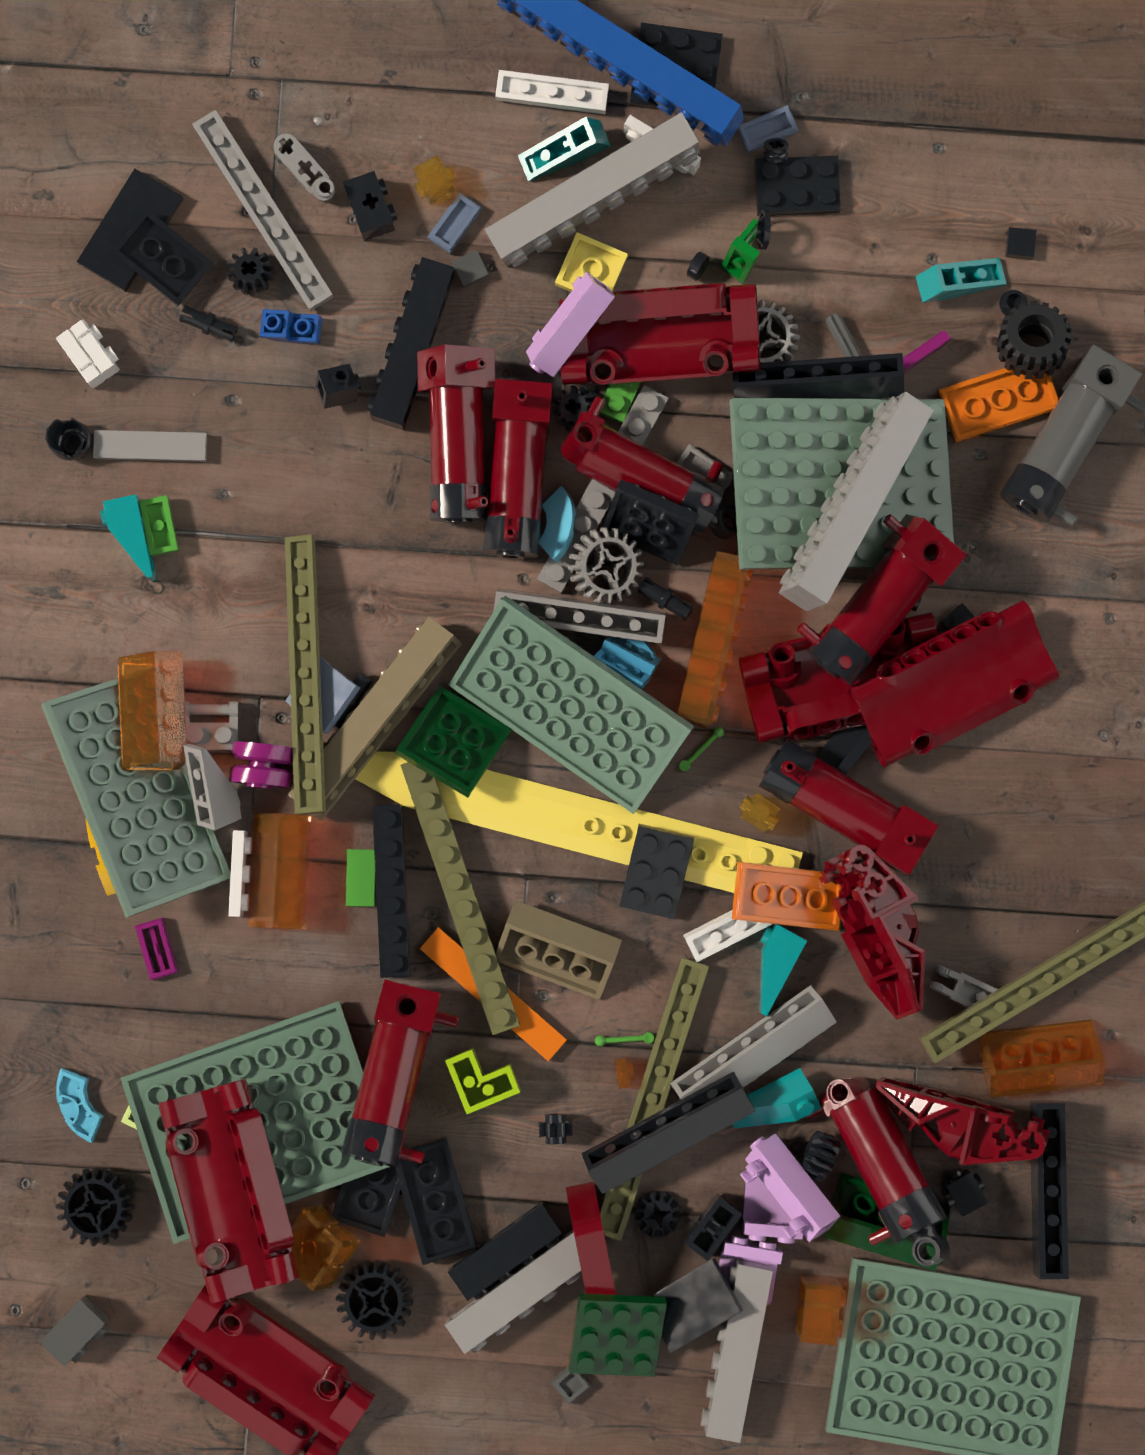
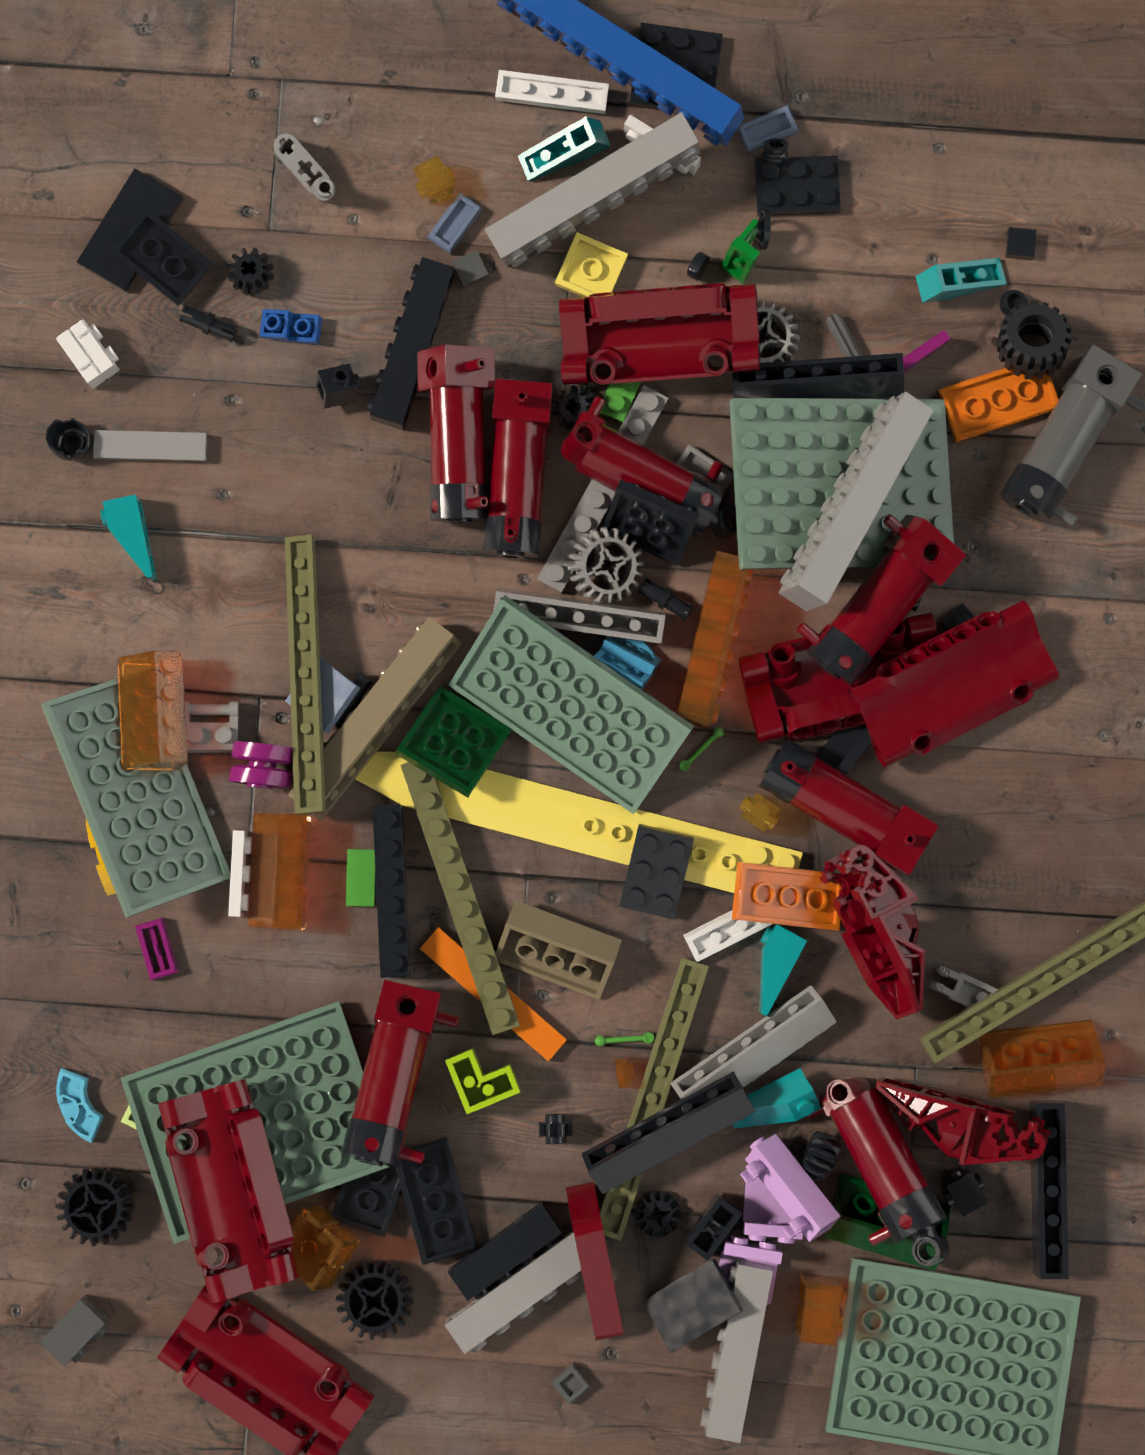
(159, 526): bright green plate -> none
(212, 793): light grey slope -> none
(263, 210): light grey plate -> none
(364, 190): black brick -> none
(560, 524): medium azure tile -> none
(569, 324): lavender brick -> none
(617, 1334): dark green plate -> none

